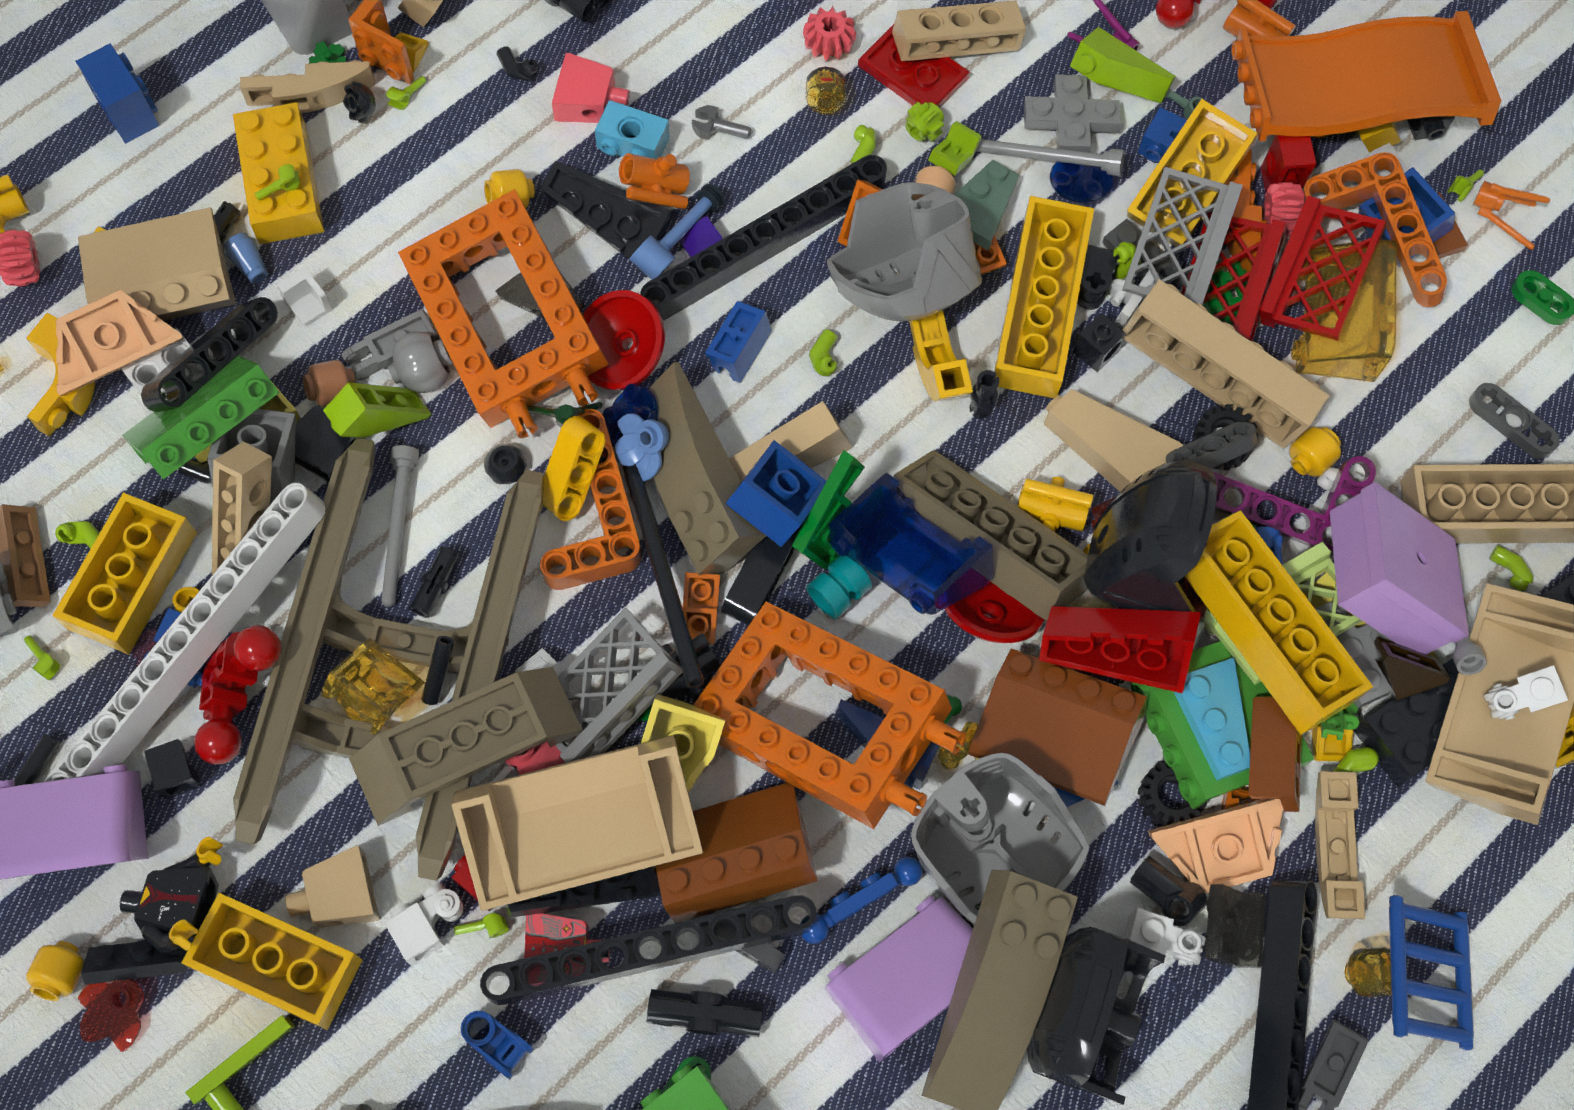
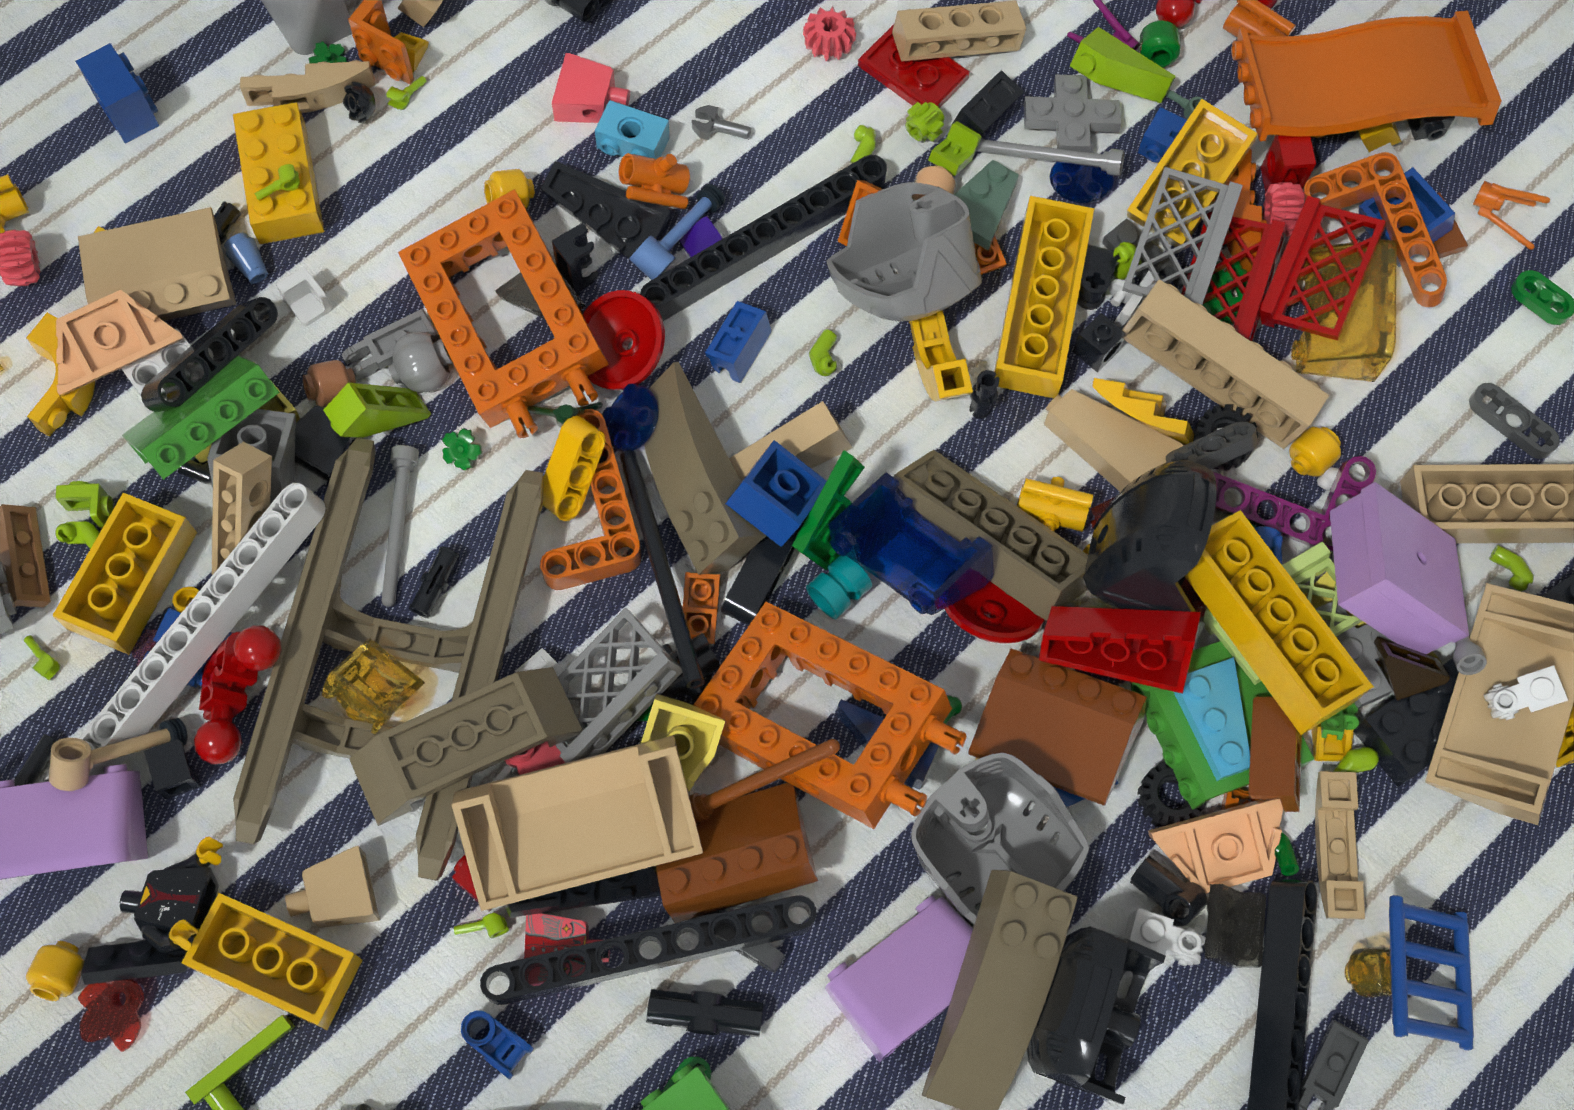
(74, 758): none -> tan piece
(86, 496): none -> lime bracket
(414, 924): white brick -> none
(437, 670): black piece -> none
(460, 449): none -> green plant
(505, 473): black plate -> none
(522, 70): black arm -> none
(573, 255): none -> black hinge
(641, 444): medium blue plate -> none
(704, 804): none -> dark orange piece
(826, 90): clear yellow head -> none
(906, 872): blue plate -> none
(951, 761): clear yellow arm -> none
(989, 103): none -> black hinge
(1145, 408): none -> yellow slope
(1160, 42): none -> green head
(1286, 857): none -> green arm
(1463, 185): lime hand -> none

